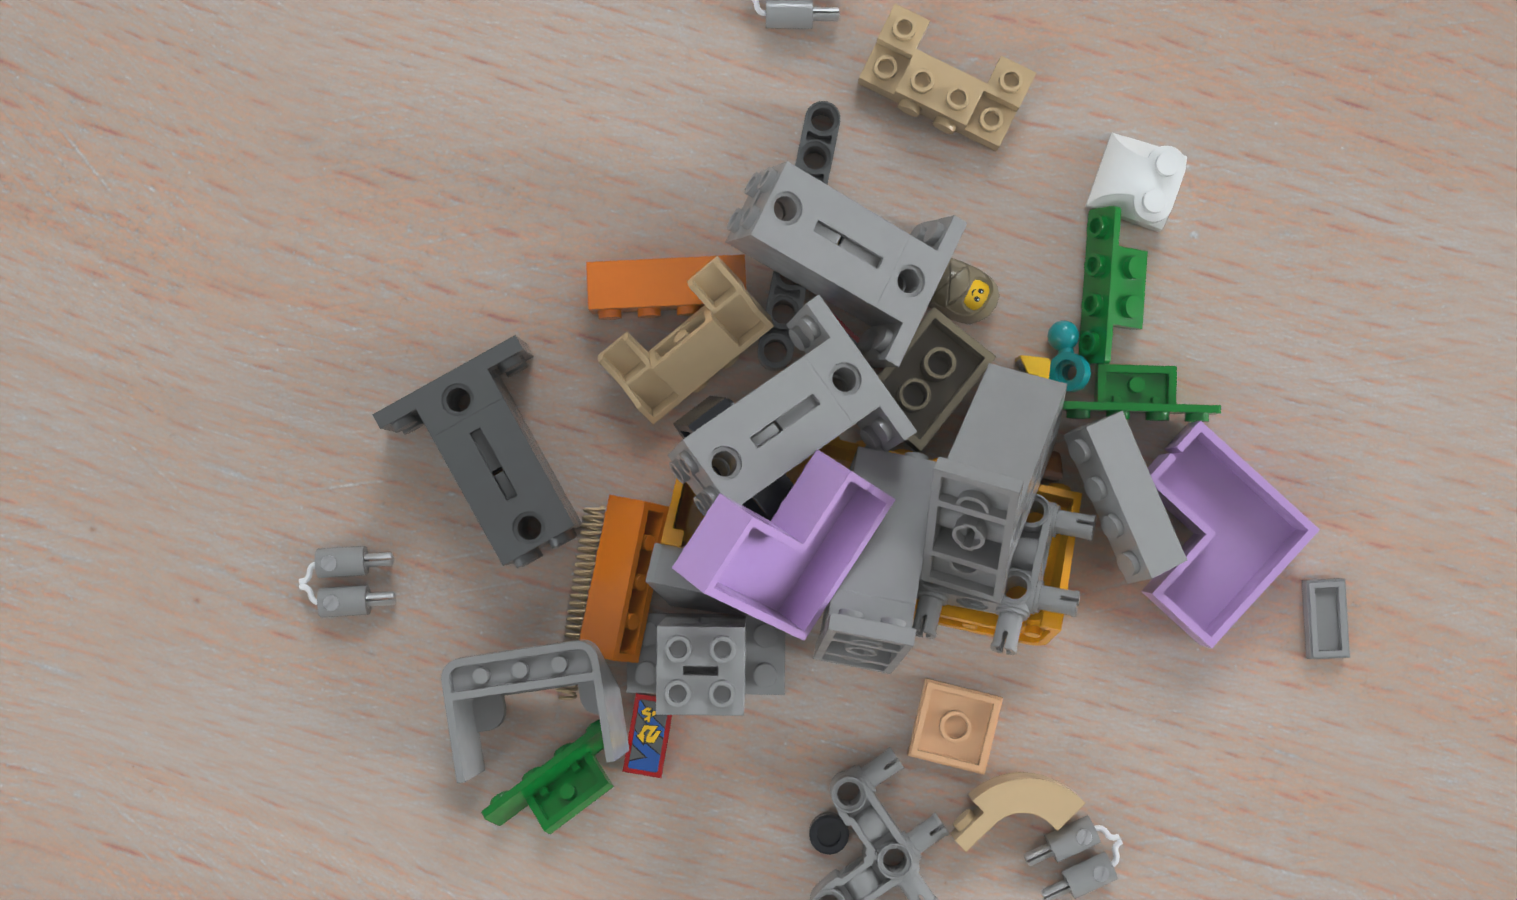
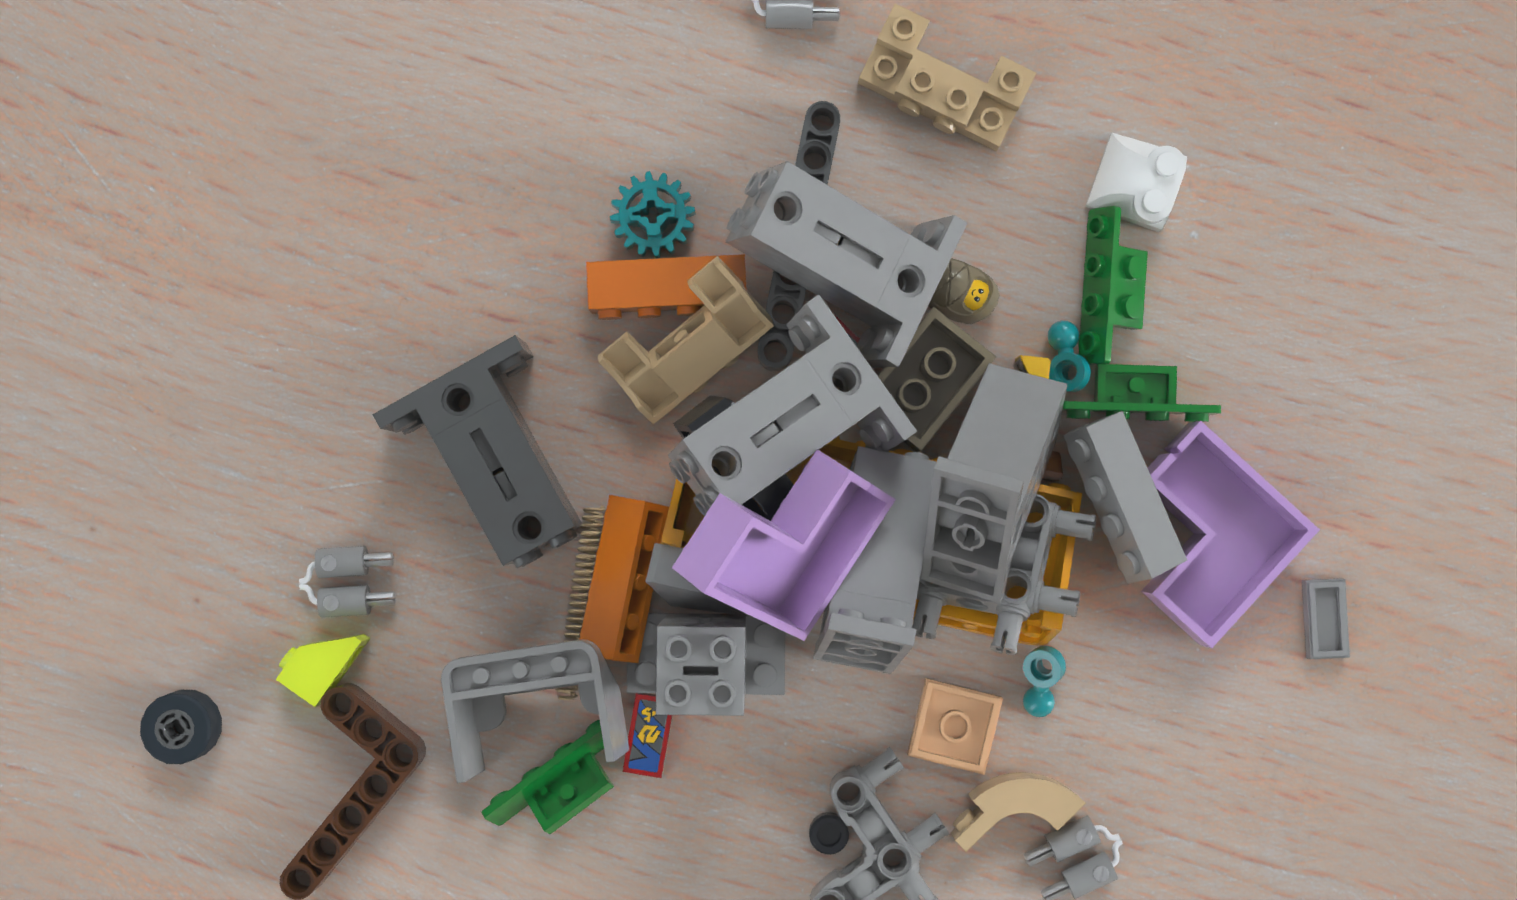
(194, 719): none -> black wheel
(319, 666): none -> neon yellow slope
(361, 794): none -> reddish brown beam
(670, 211): none -> teal gear
(1039, 699): none -> teal plate

